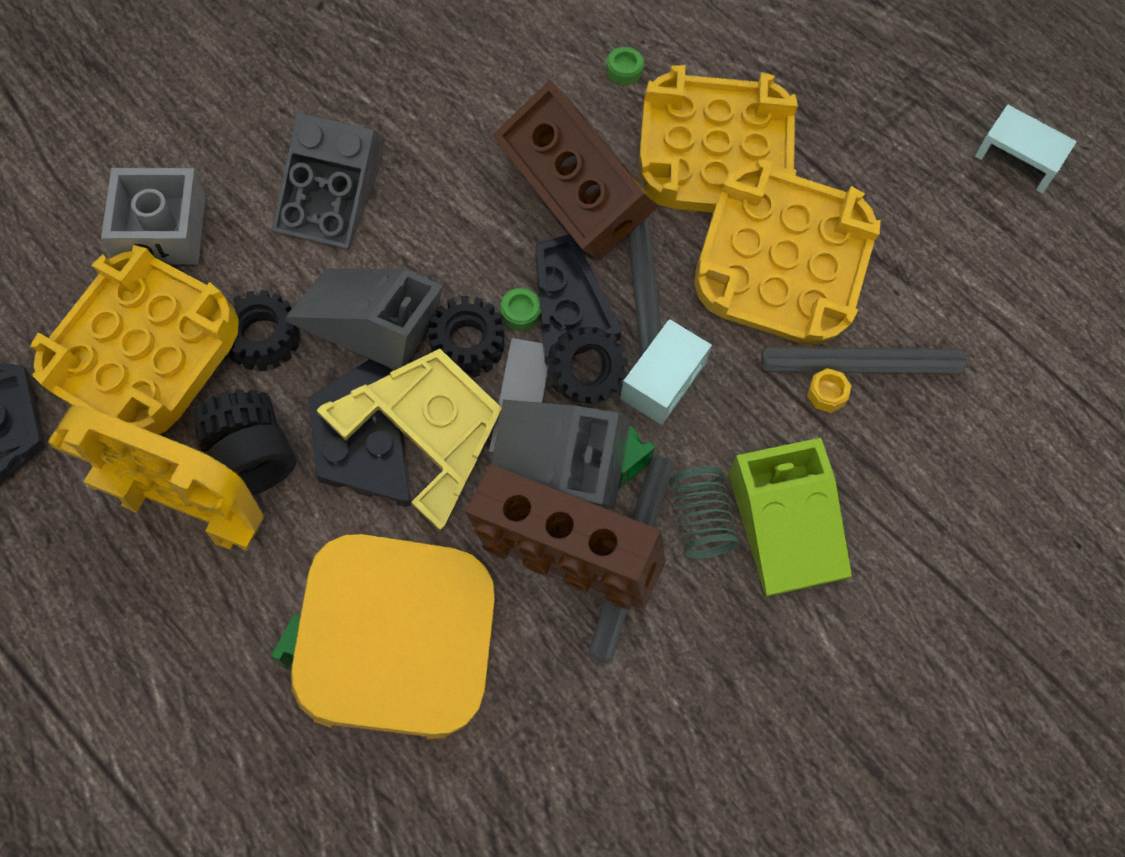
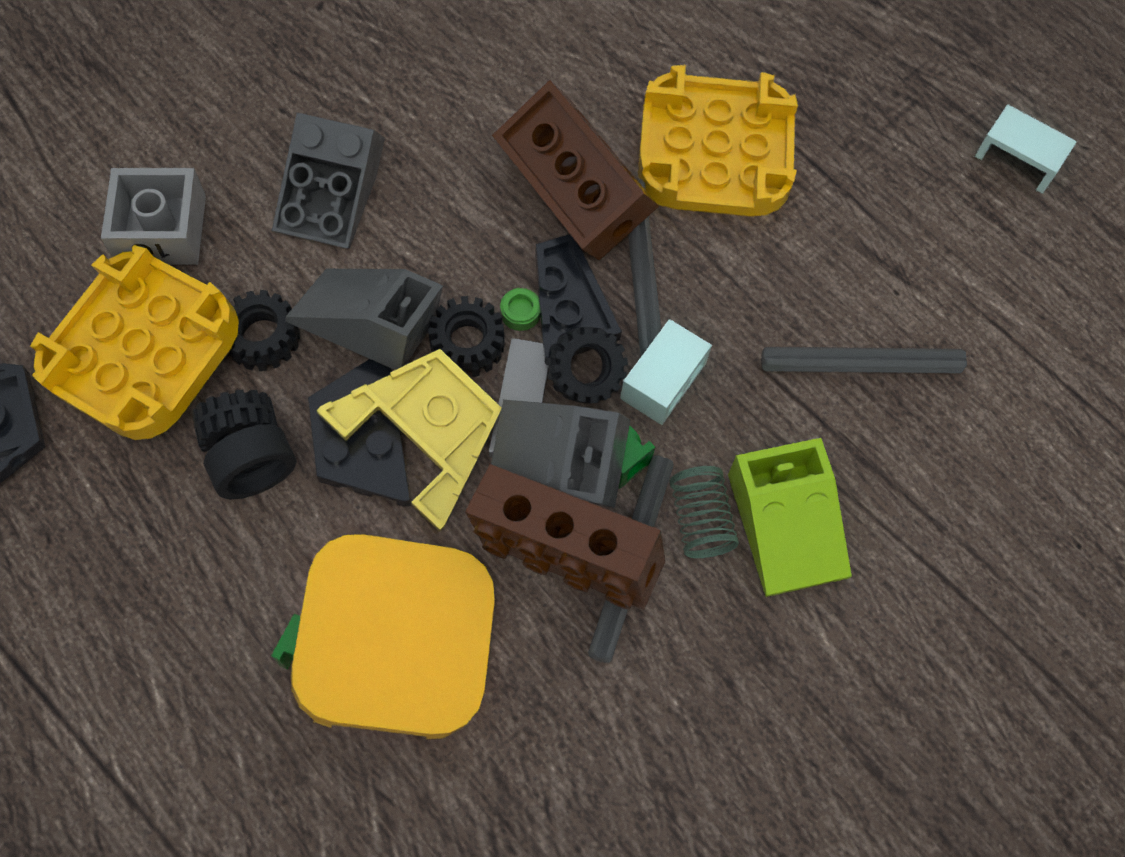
(145, 465): yellow tile -> none
(624, 65): bright green tile -> none
(786, 254): yellow tile -> none
(829, 390): yellow tile -> none

